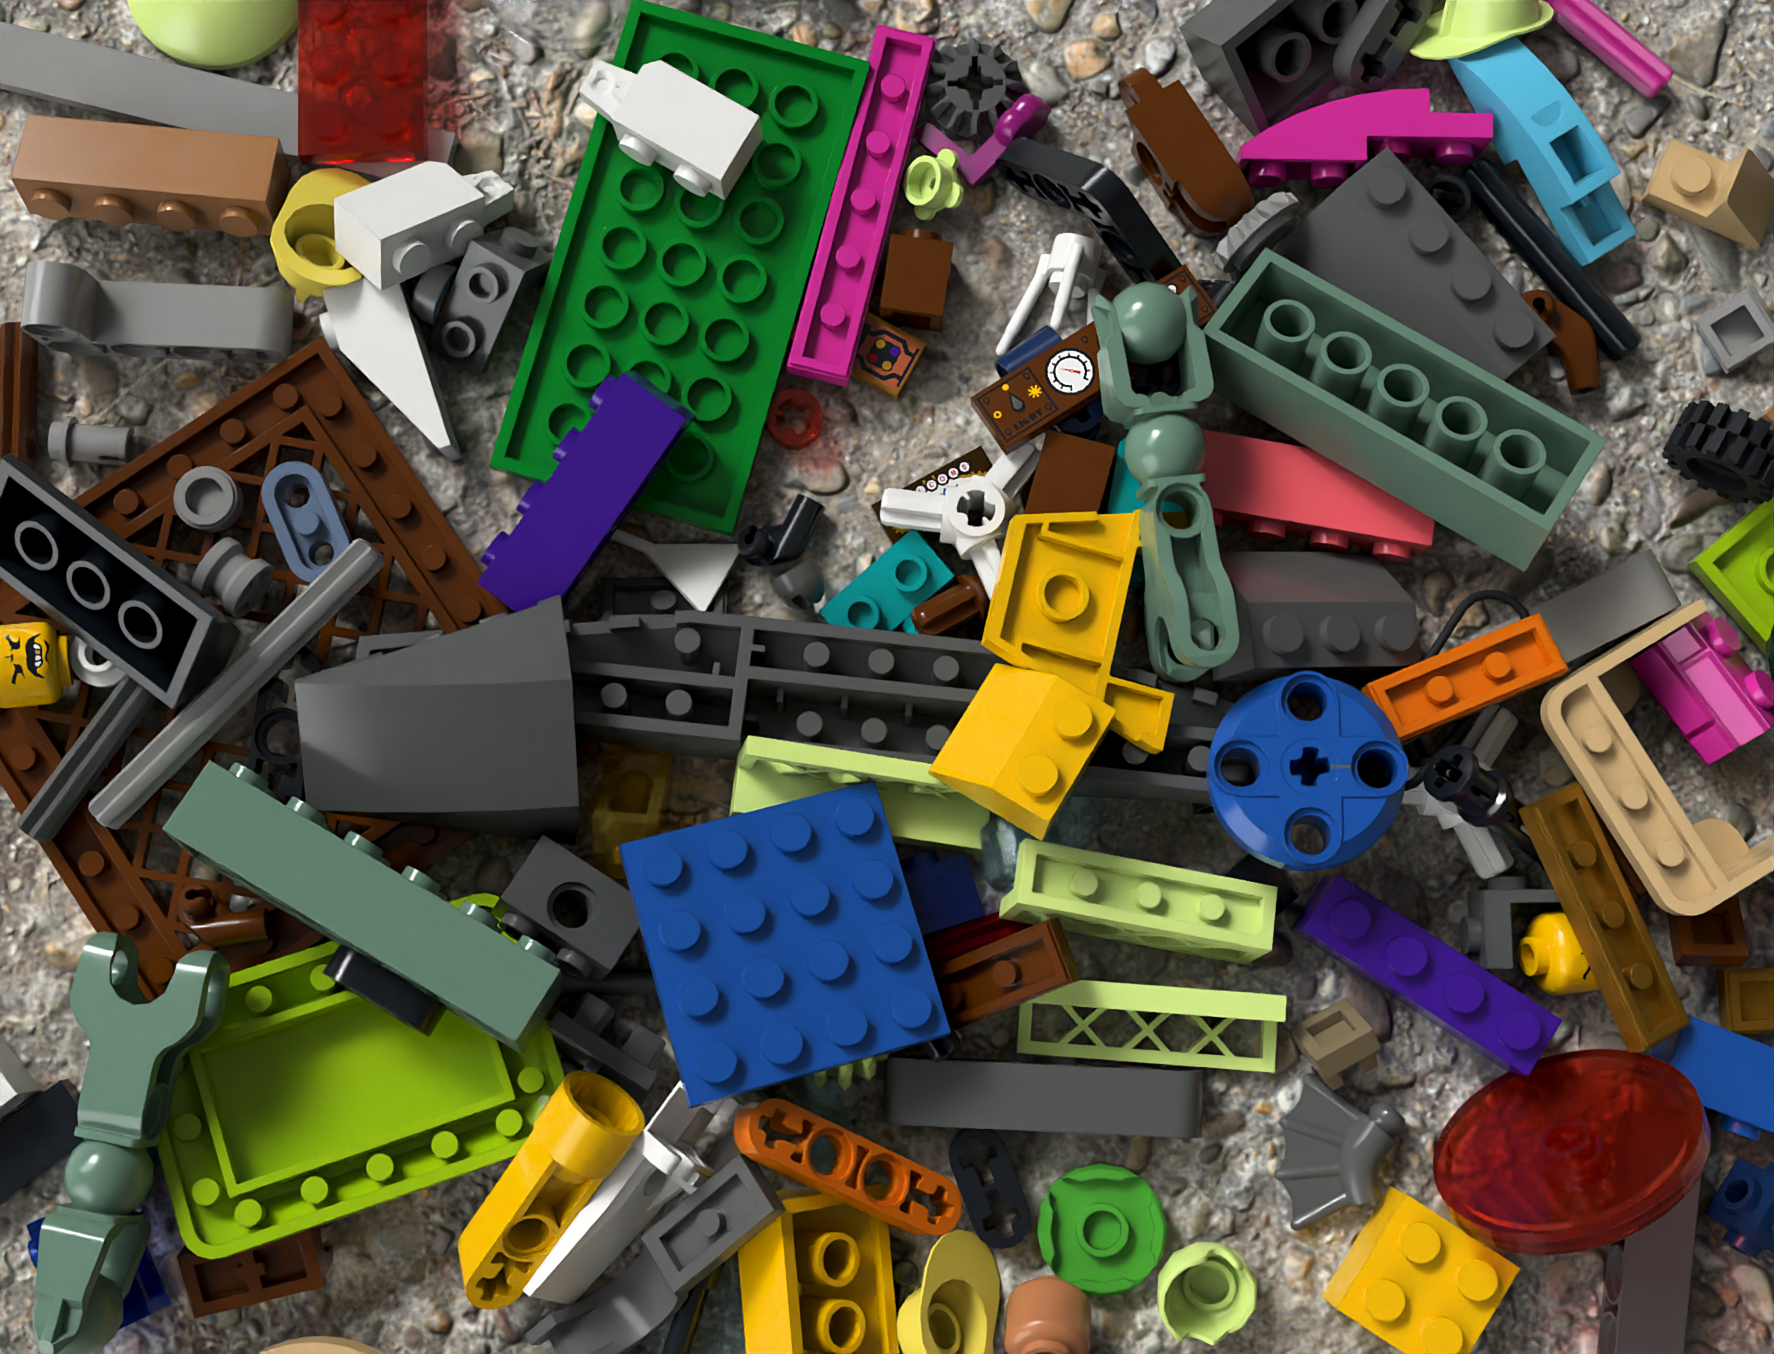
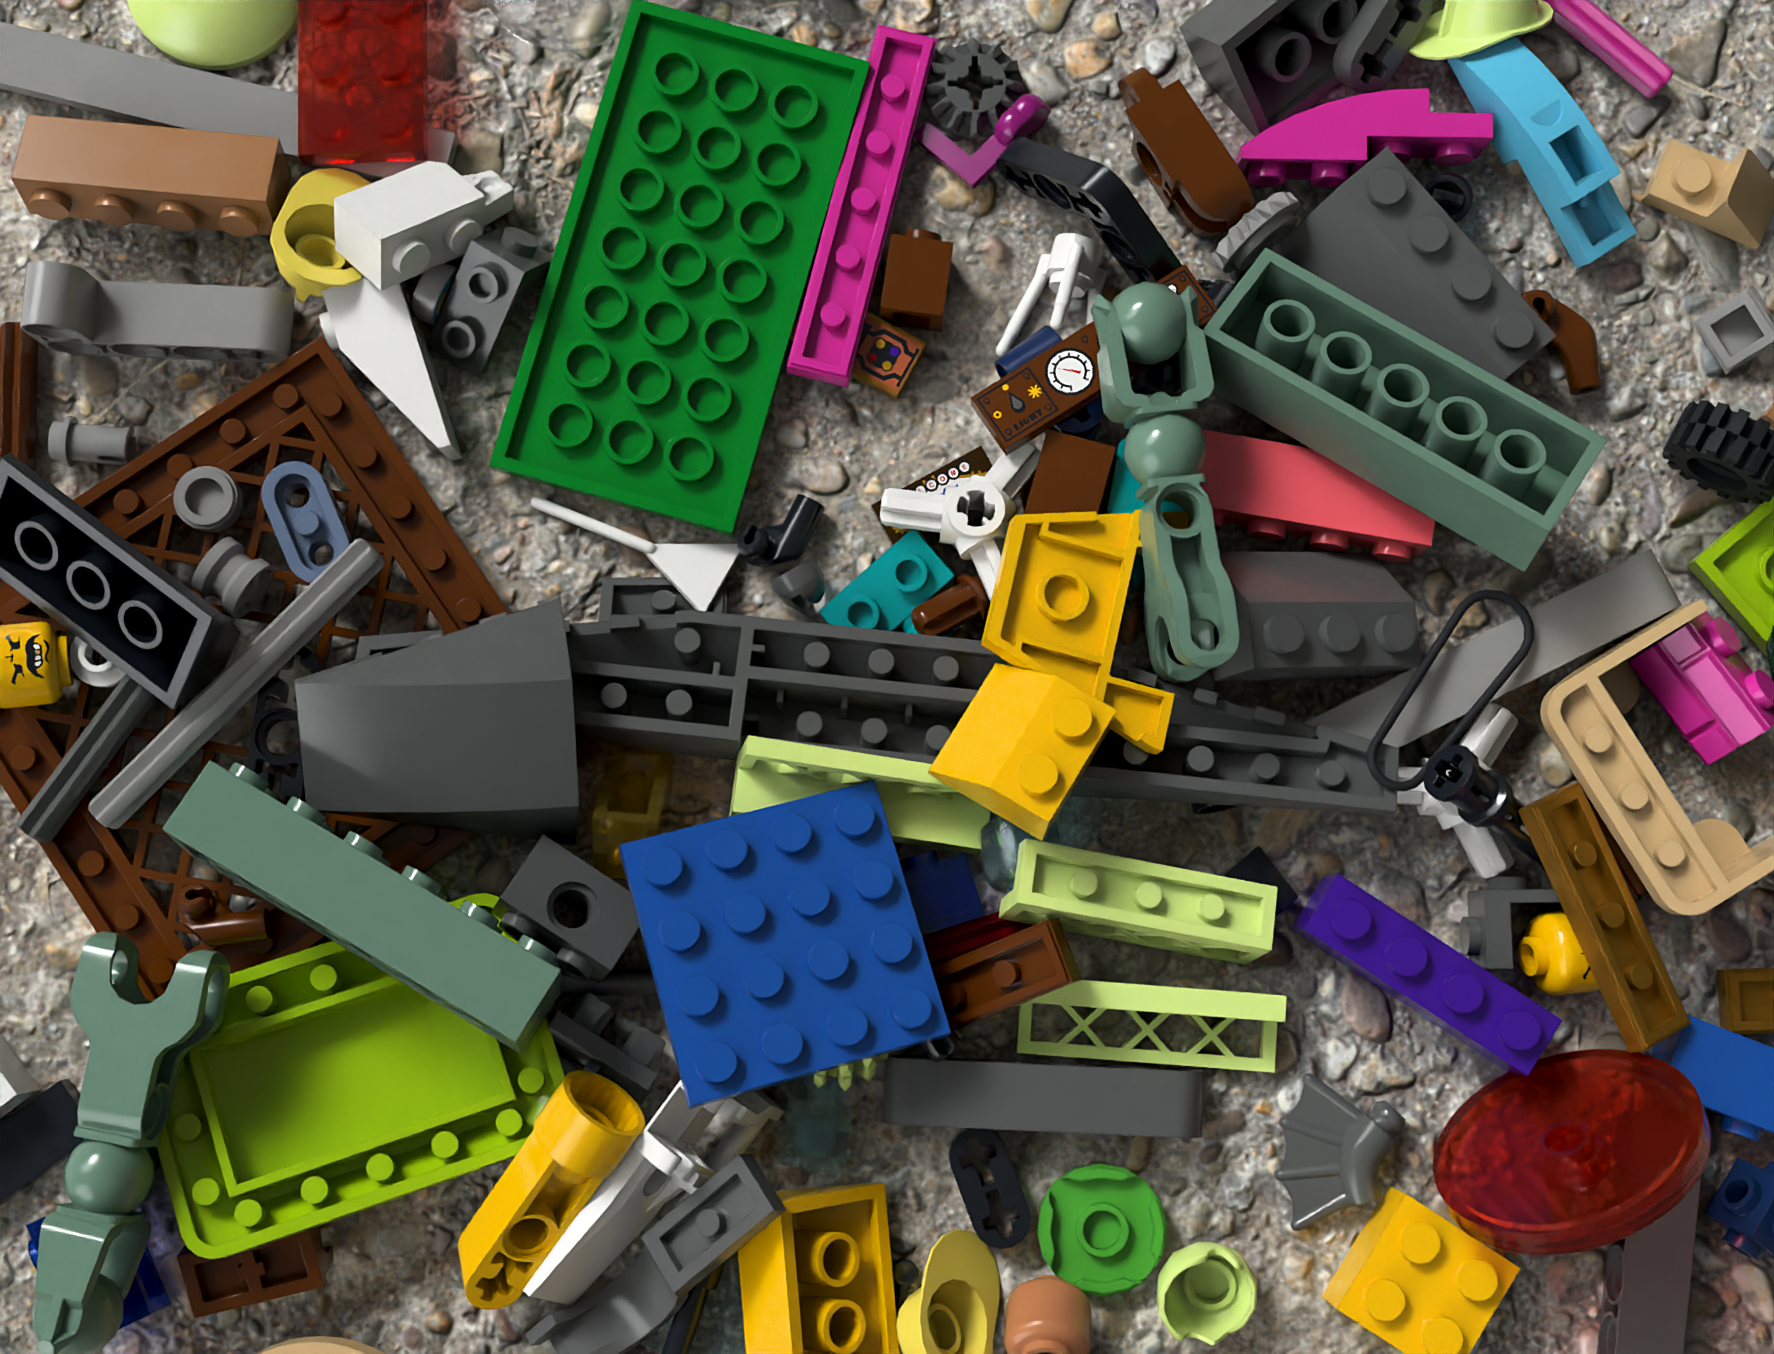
(384, 990): black beam -> none
(587, 494): dark purple brick -> none
(676, 123): white hinge -> none
(801, 402): clear red bush -> none
(851, 1162): orange beam -> none
(933, 184): yellowish green plate -> none
(1306, 772): blue piece -> none
(1337, 1041): dark tan tile -> none
(1468, 678): orange tile -> none
(1550, 258): black axle -> none
(1710, 938): reddish brown tile -> none

